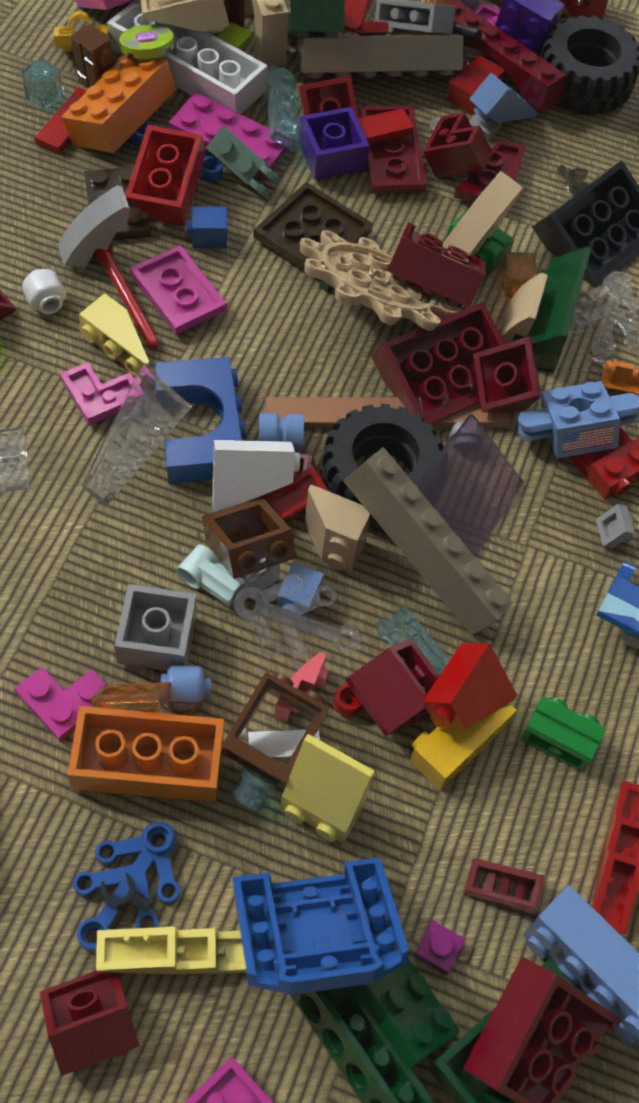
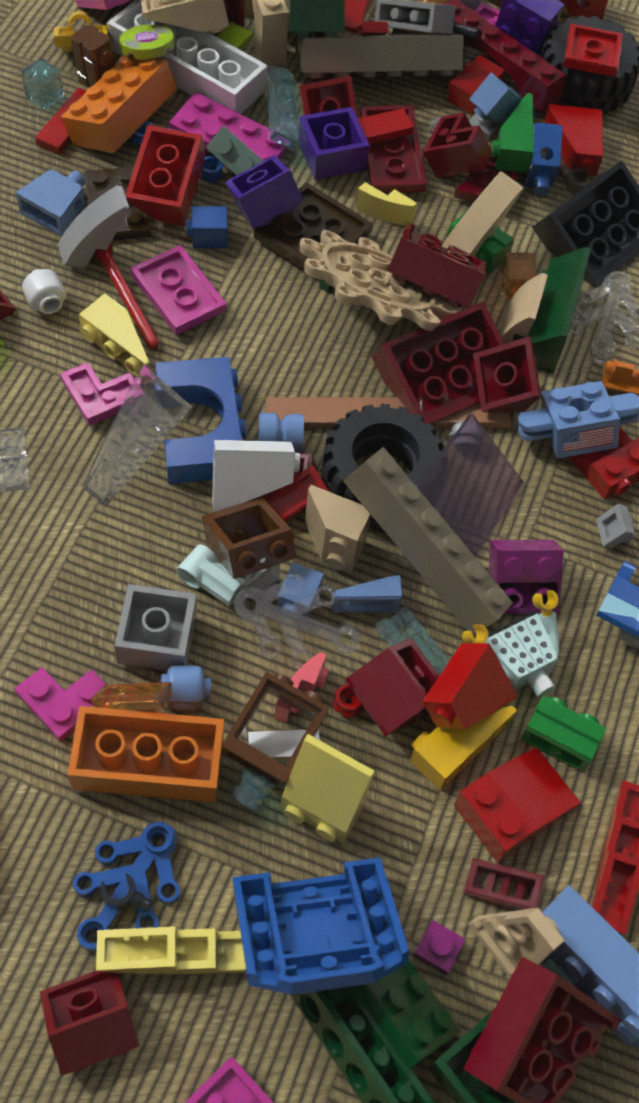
(53, 200): none -> medium blue torso
(264, 192): none -> dark purple brick
(370, 597): none -> medium blue slope
(390, 208): none -> light yellow slope
(515, 140): none -> green slope
(515, 803): none -> red slope
(517, 935): none -> tan wing
(526, 569): none -> magenta slope
(526, 646): none -> light aqua torso
(544, 167): none -> blue torso
(580, 136): none -> red slope
(593, 50): none -> red plate

